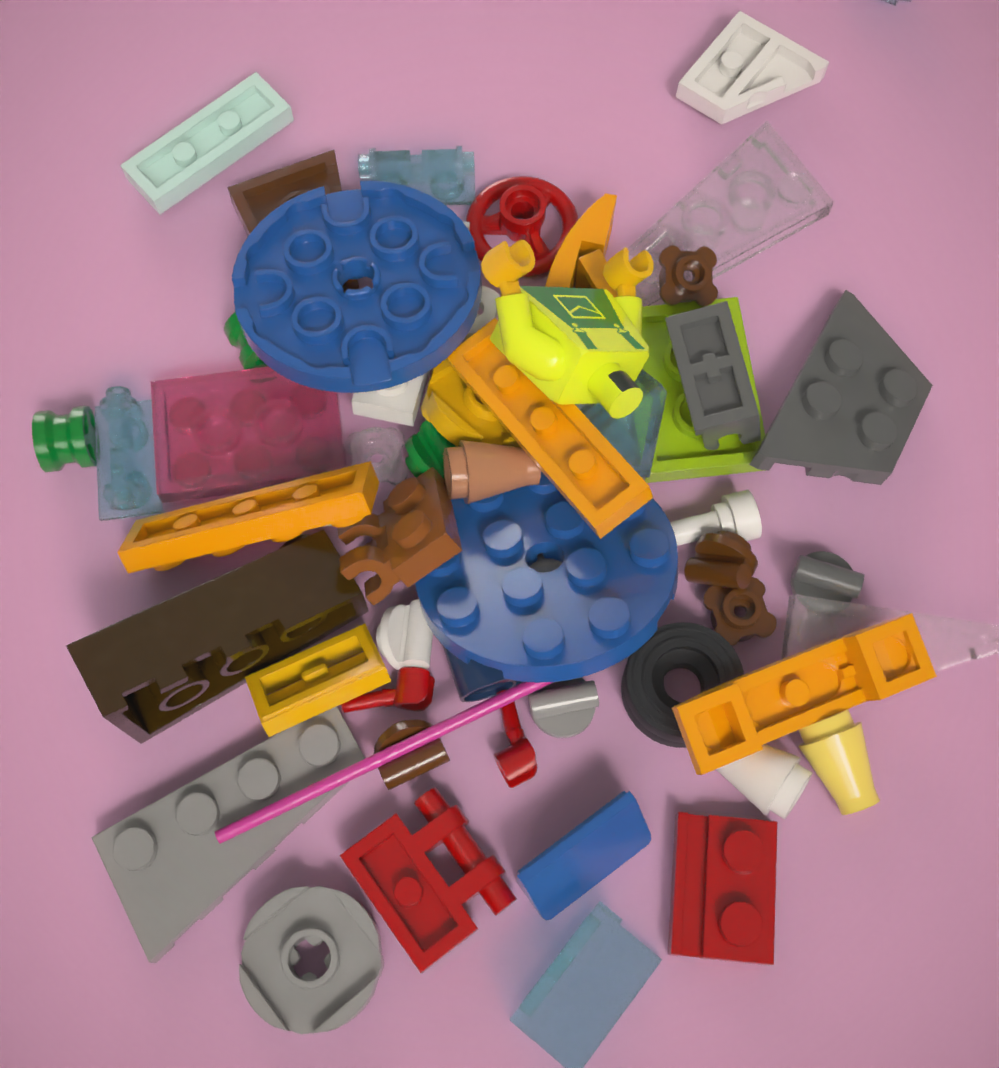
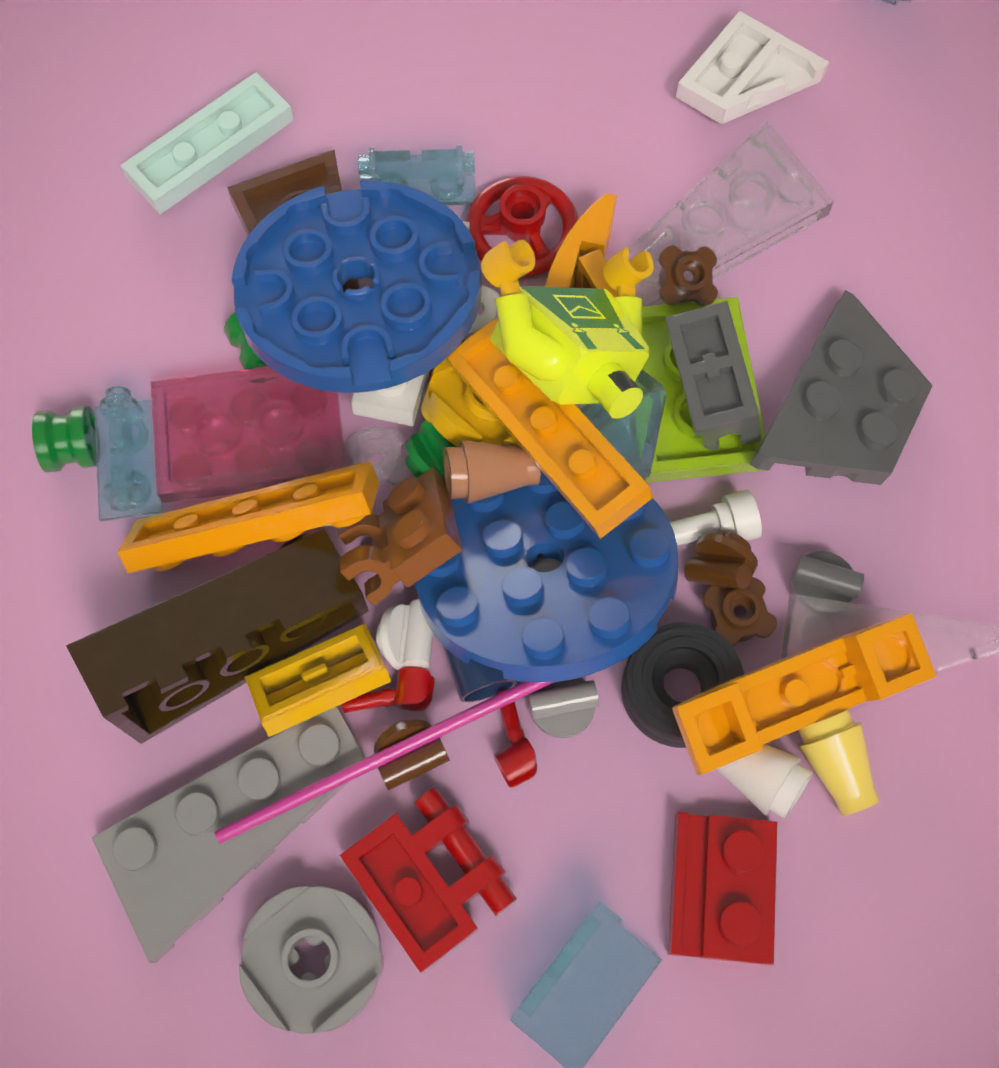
(584, 856): blue slope -> none

